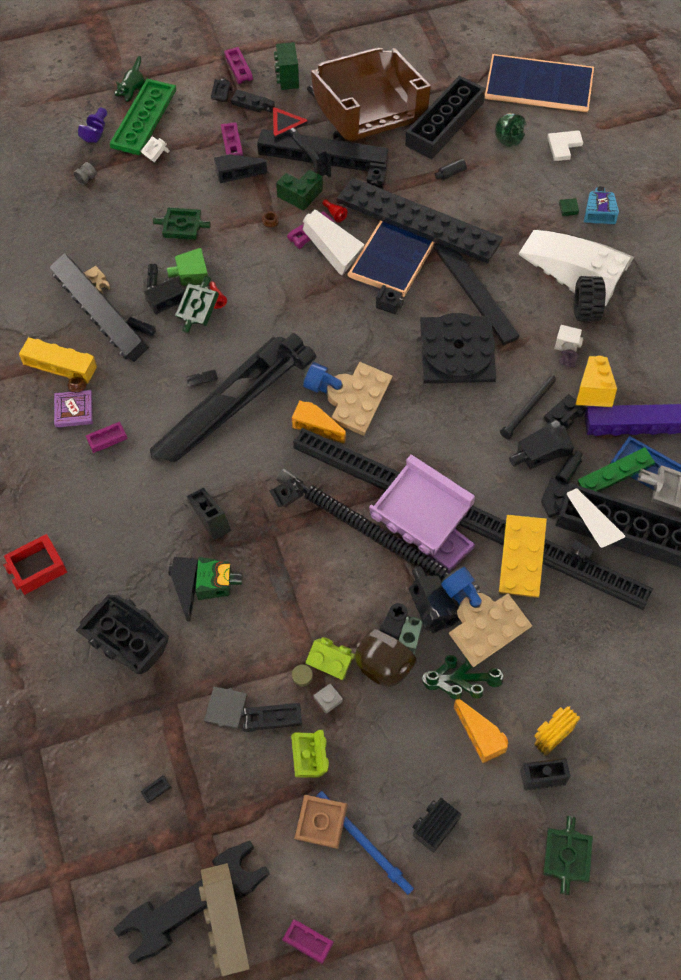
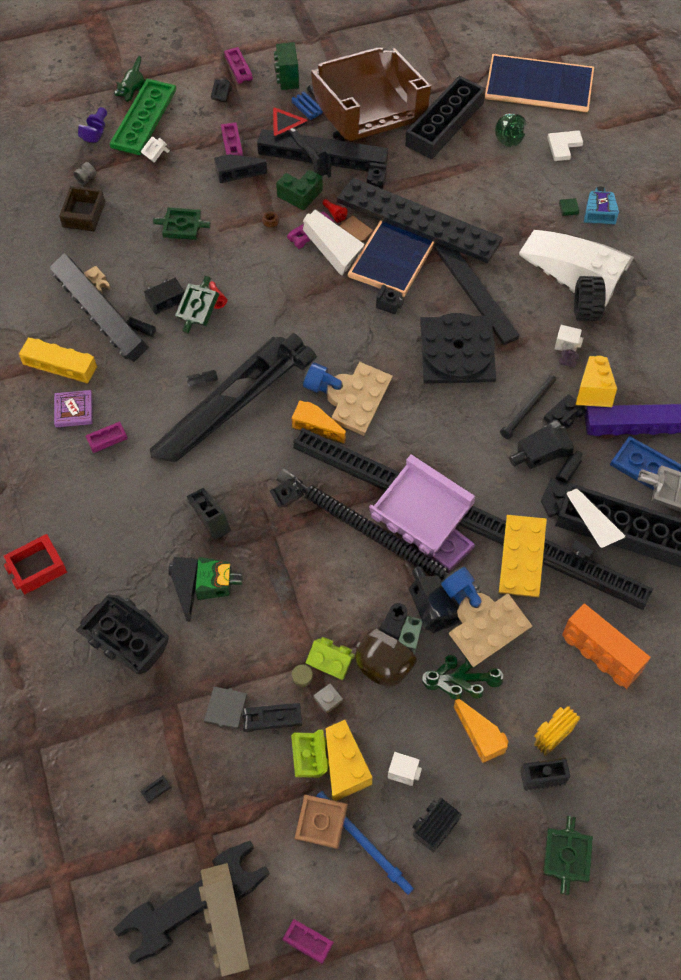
(76, 384): reddish brown plate -> none
(78, 220): none -> dark brown window
(152, 275): black piece -> none
(189, 268): bright green torso -> none
(252, 101): black hinge -> none
(309, 104): none -> blue tile
(346, 762): none -> yellow wedge
(356, 228): none -> medium nougat piece
(404, 769): none -> white brick
(451, 169): black cylinder -> none
(605, 646): none -> orange brick
(617, 471): green plate -> none

